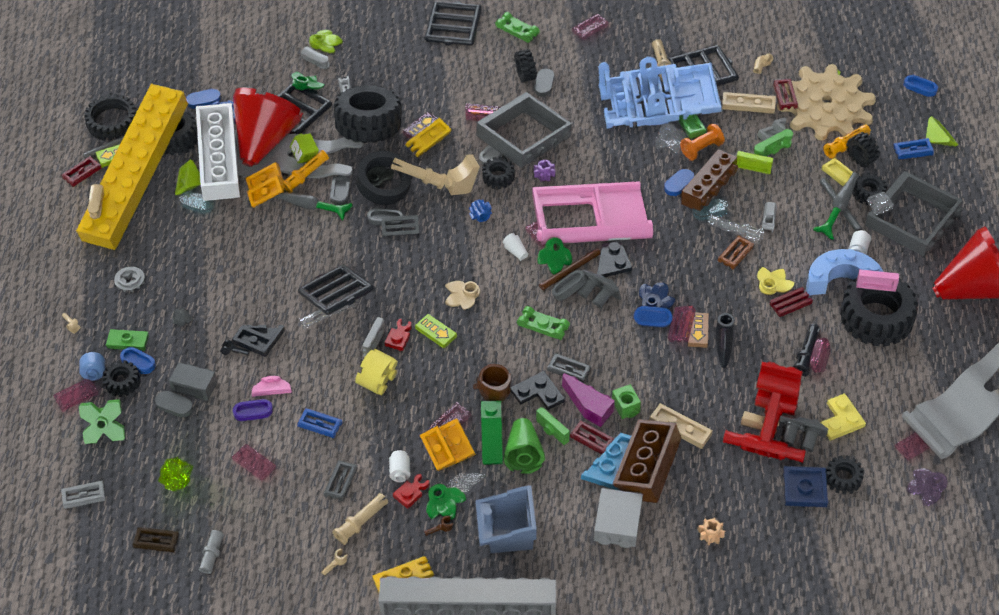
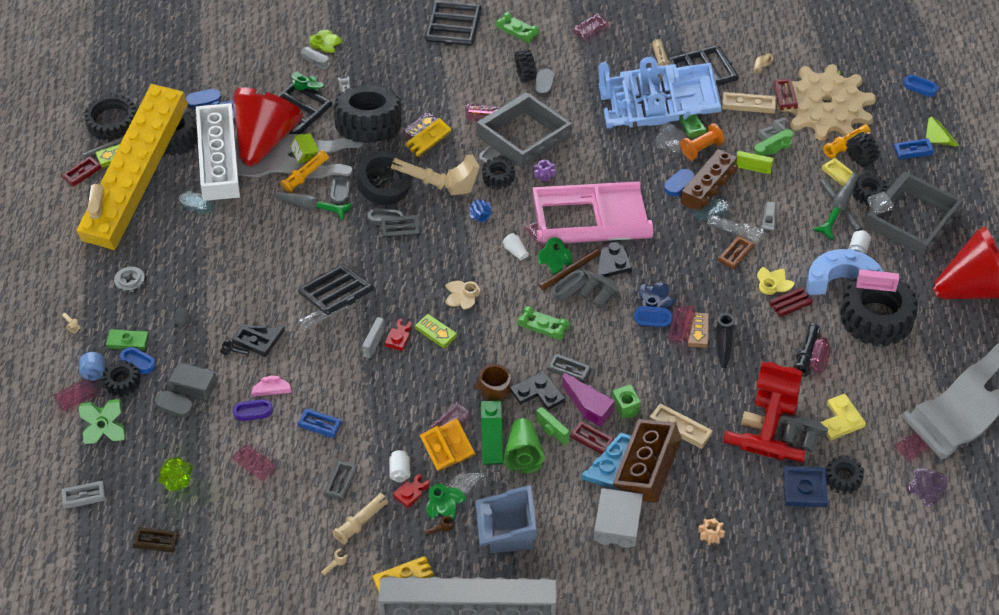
(188, 178): lime slope -> none
(211, 551): light grey pin -> none
(265, 184): light orange slope -> none
(376, 371): light yellow brick -> none

